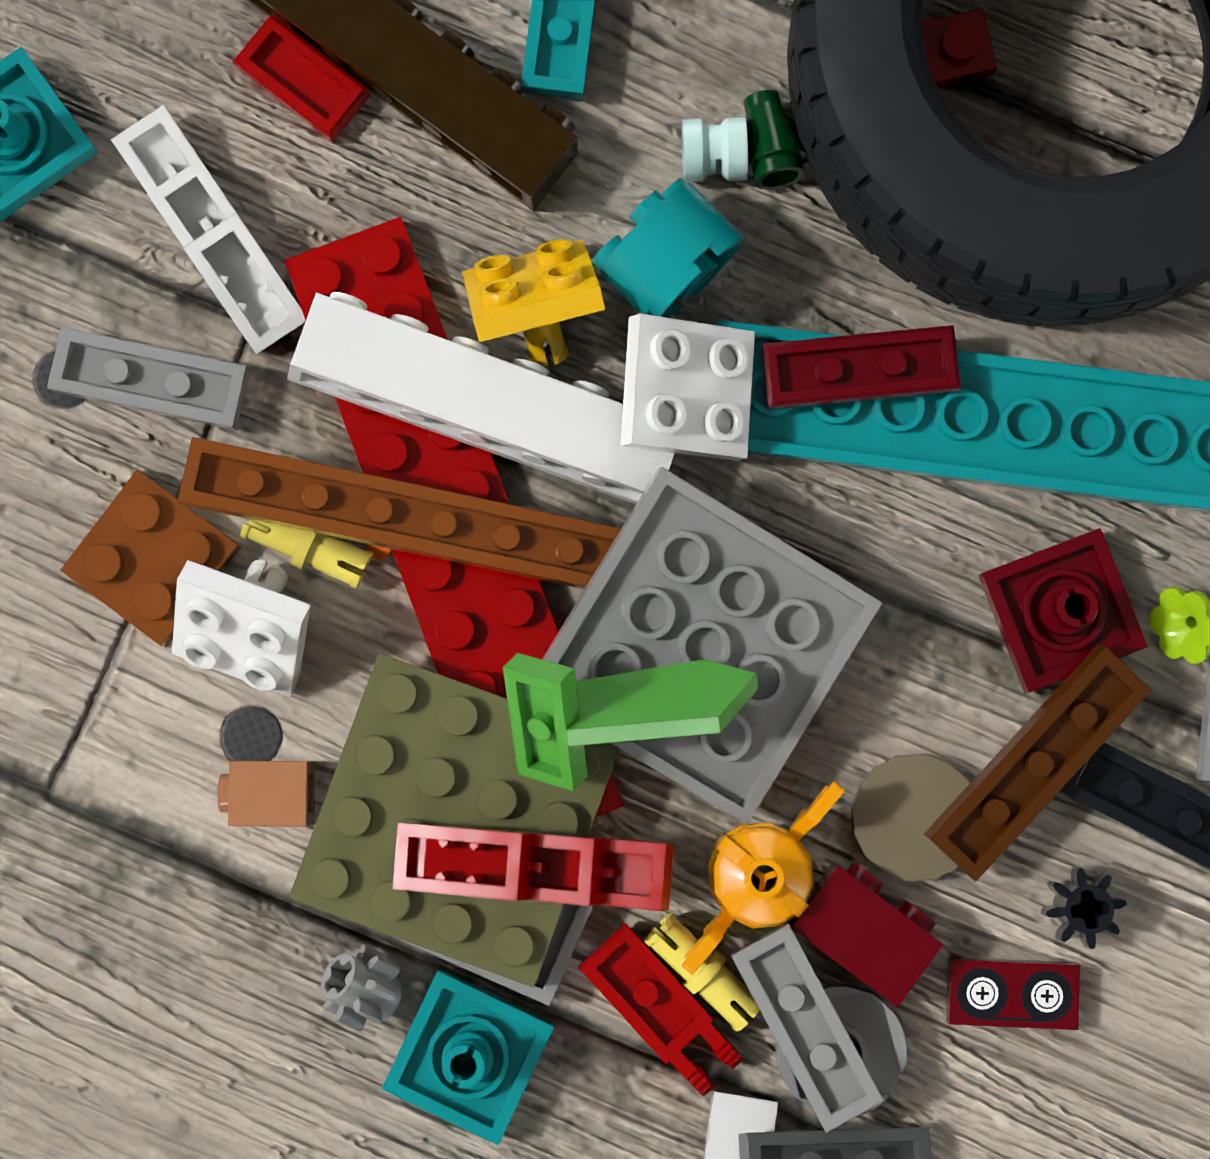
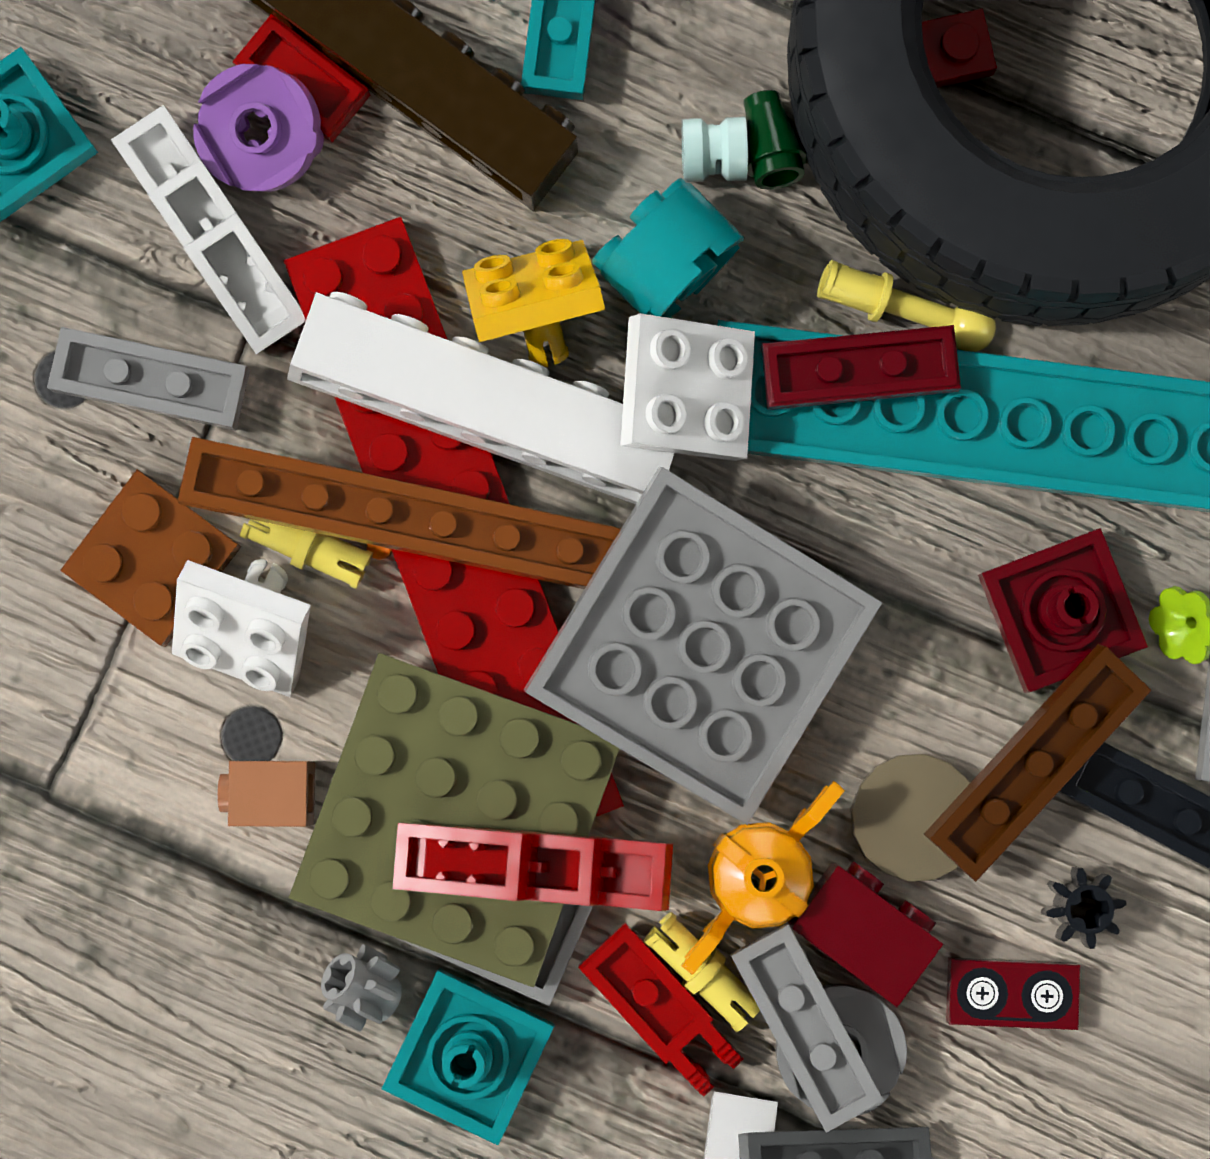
(223, 119): none -> medium lavender plate
(558, 715): bright green piece -> none
(875, 296): none -> light yellow pin

